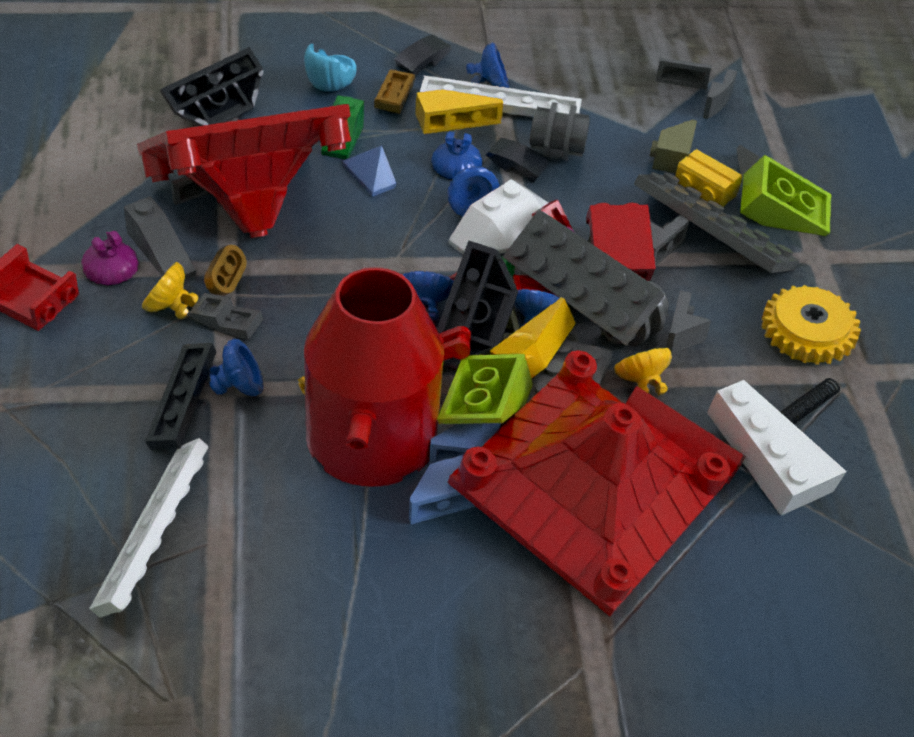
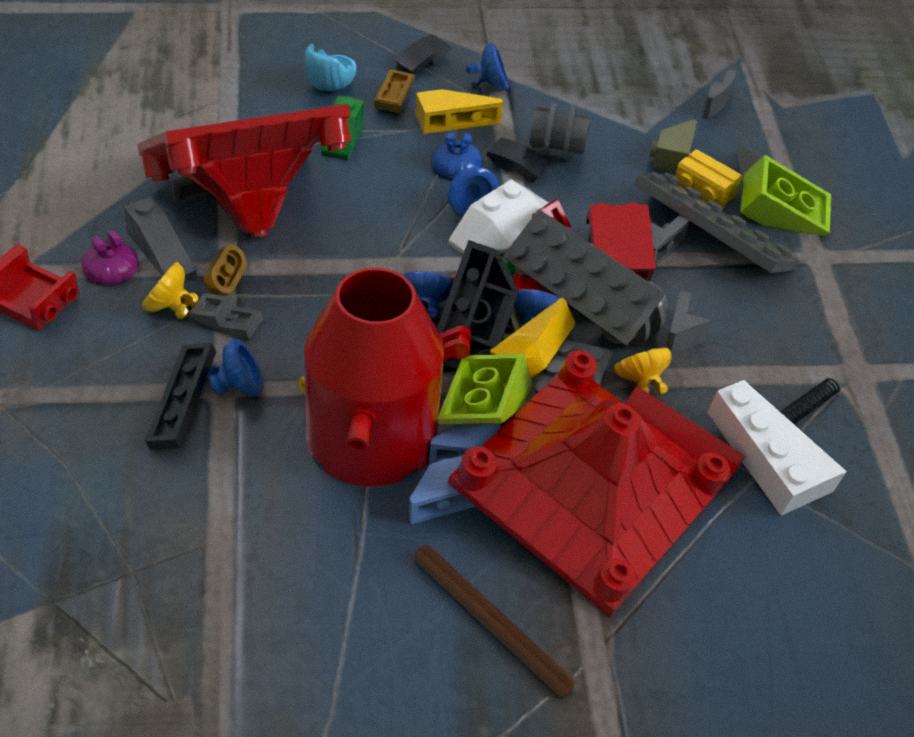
(146, 534): white plate -> none
(217, 91): black wedge -> none
(371, 171): medium blue slope -> none
(495, 621): none -> reddish brown axle
(514, 100): white plate -> none
(683, 73): dark grey slope -> none
(810, 324): yellow gear -> none

